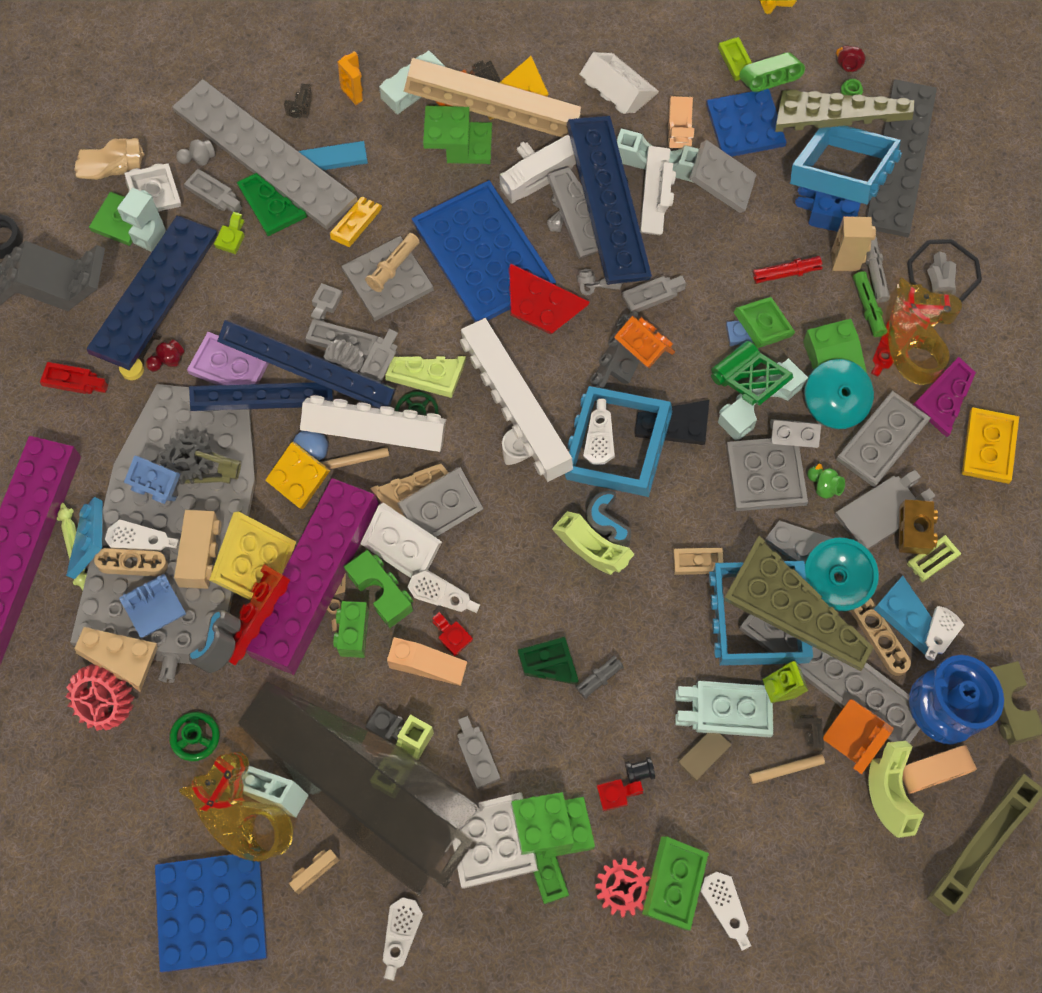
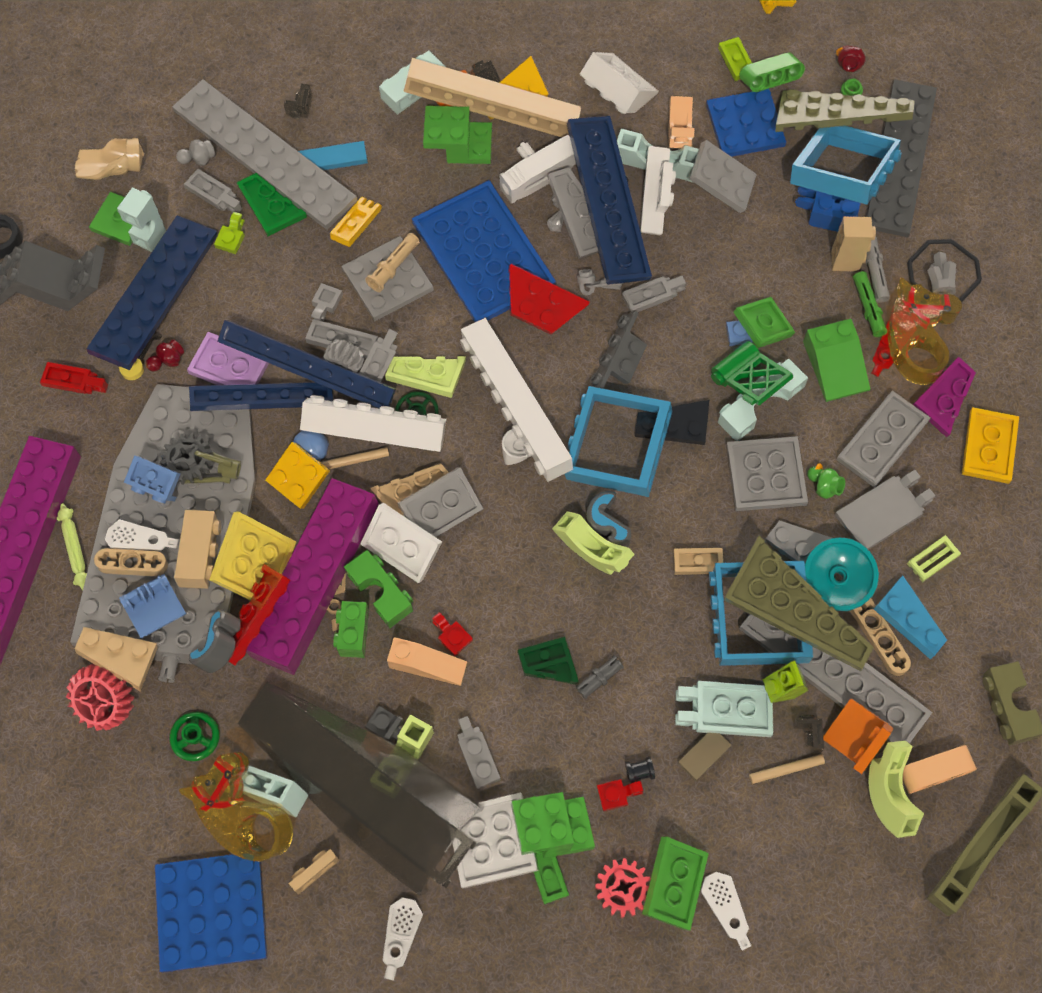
(88, 537): dark azure wing -> none
(156, 181): white plate -> none
(350, 77): light orange bracket -> none
(444, 594): white piece -> none
(600, 432): white piece -> none
(642, 342): orange bracket -> none
(795, 433): light grey bracket -> none
(797, 268): red pin -> none
(825, 397): teal dish -> none
(909, 538): pearl gold brick -> none
(943, 629): white piece -> none
(956, 699): blue piece -> none

